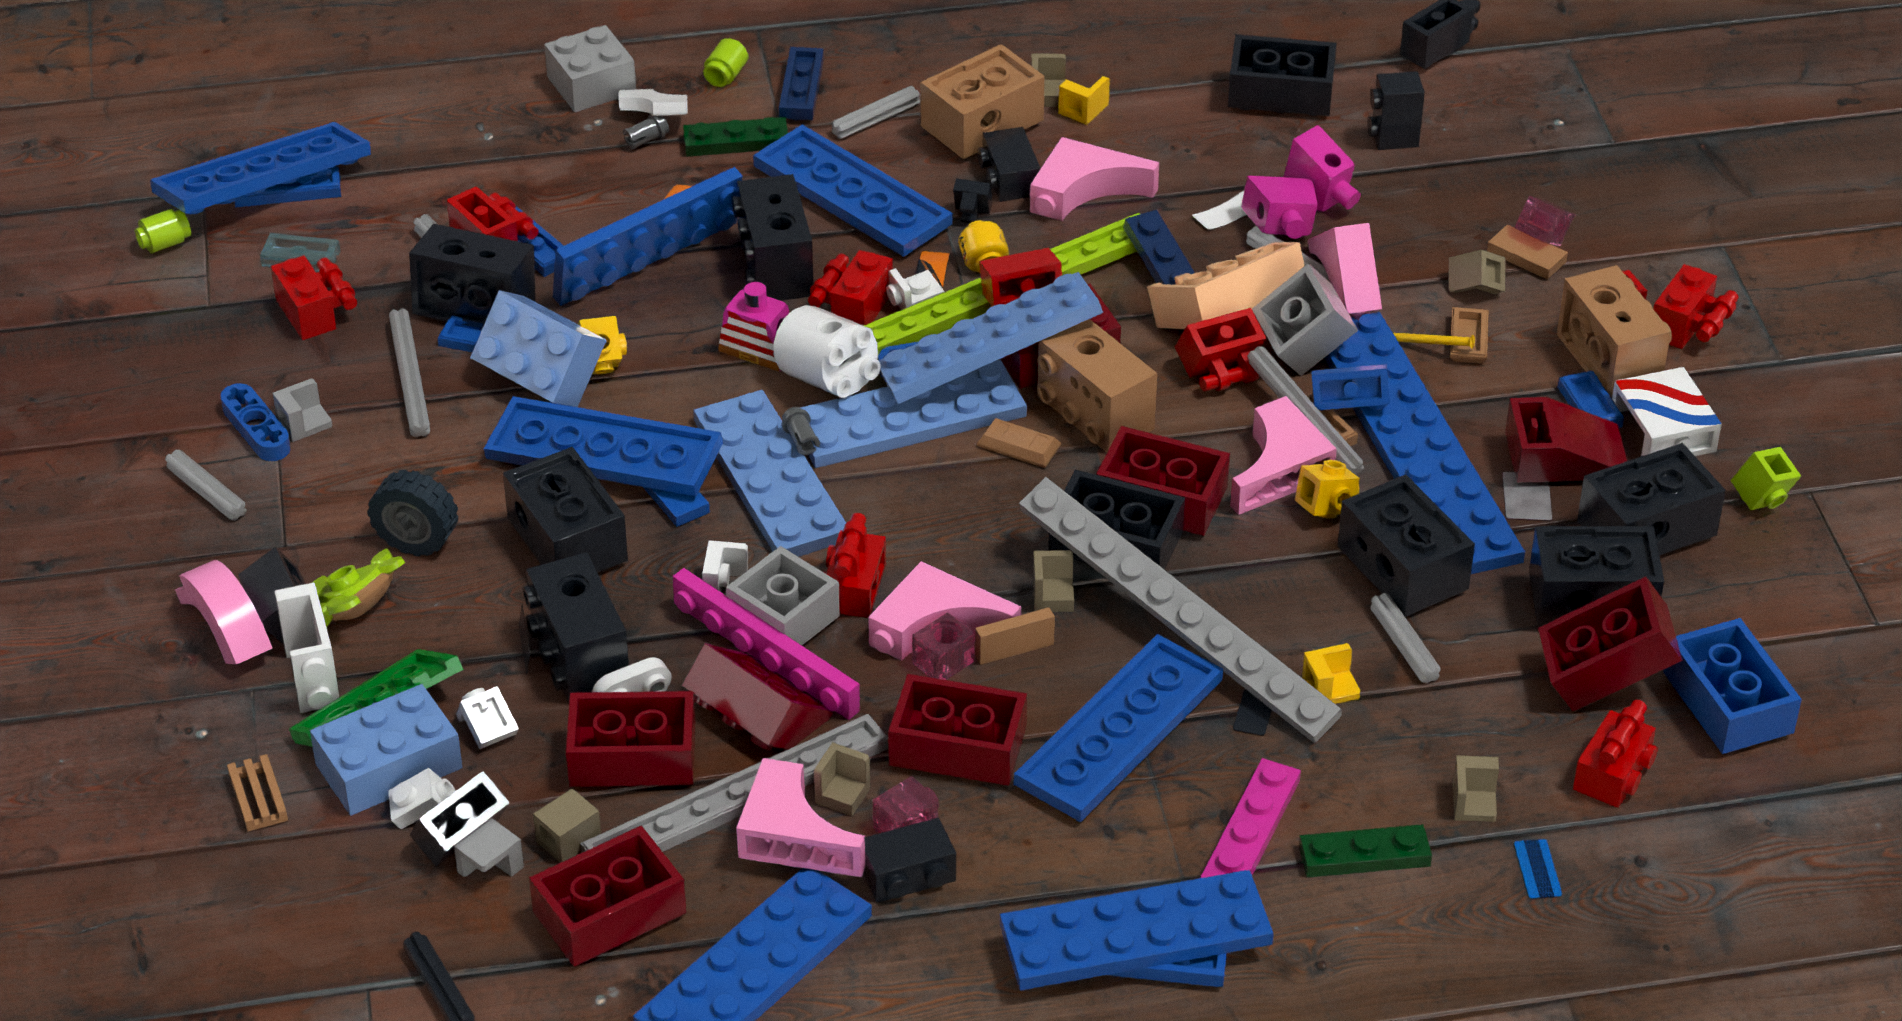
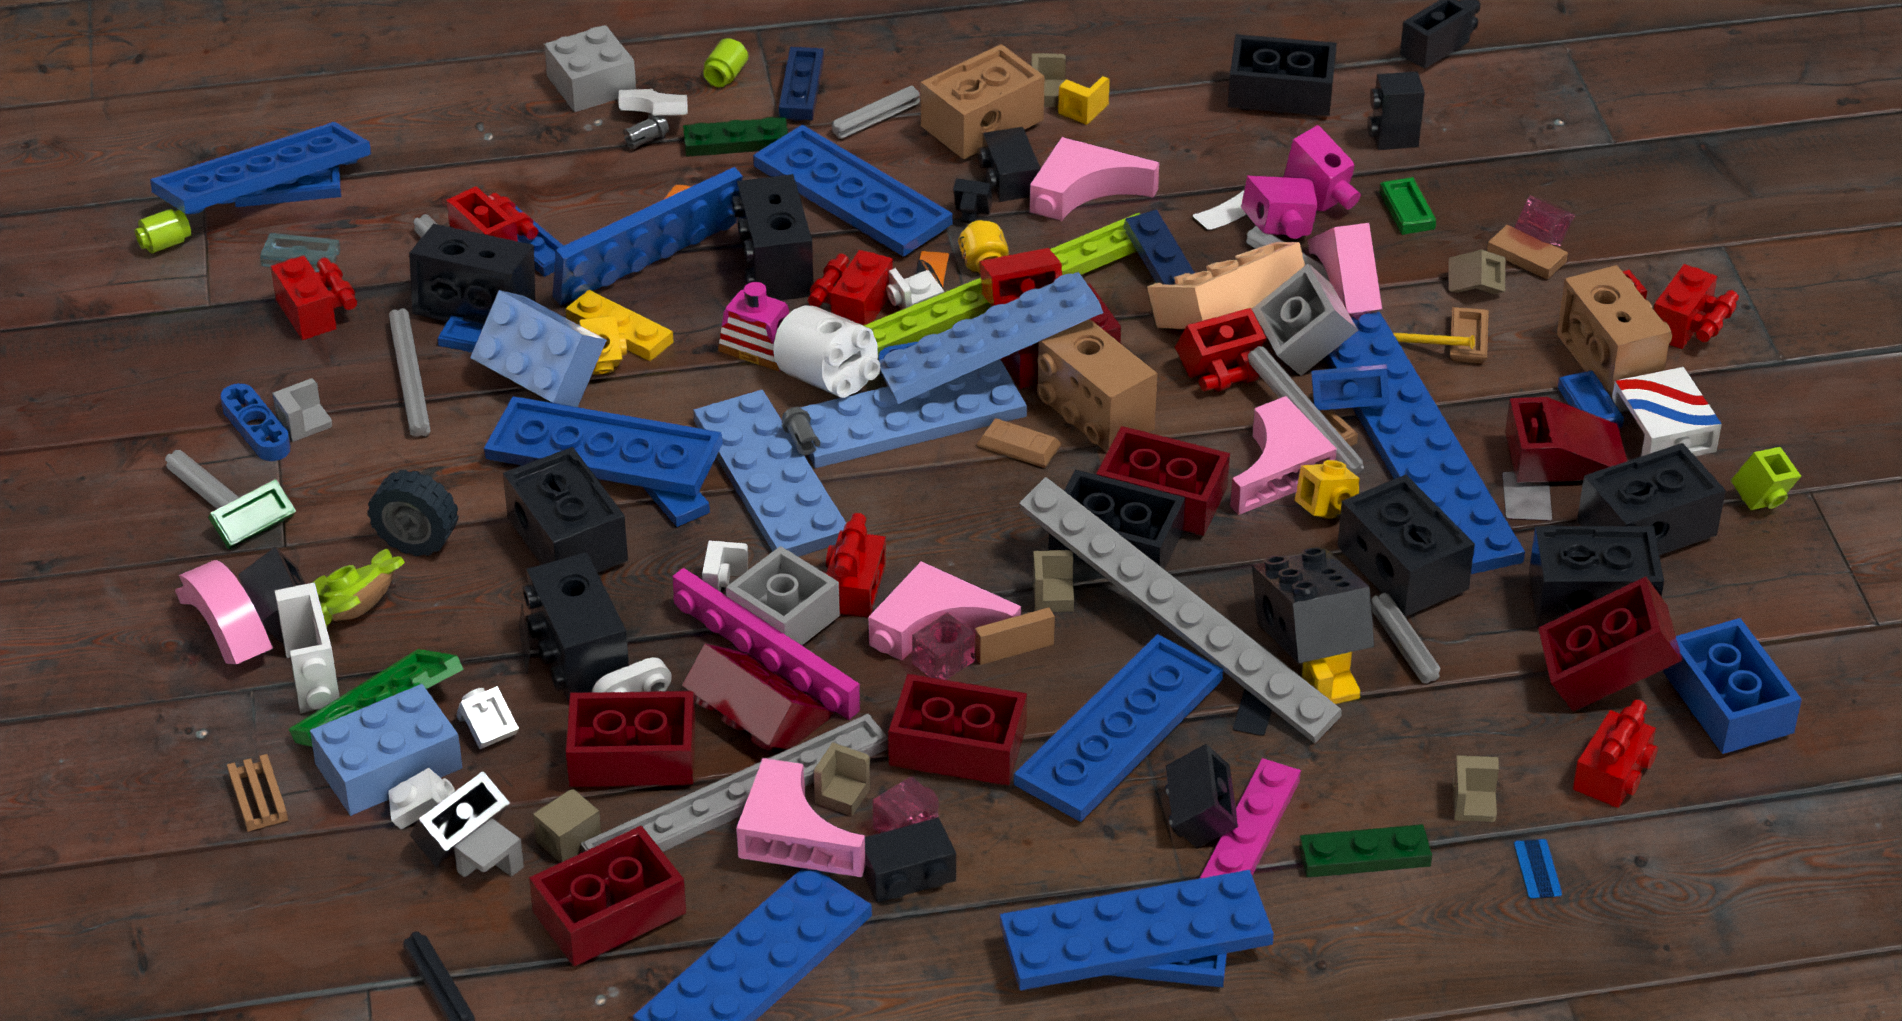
(252, 514): none -> tile
(641, 334): none -> yellow plate
(1201, 796): none -> black brick
(1312, 605): none -> black piece
(1407, 206): none -> green tile

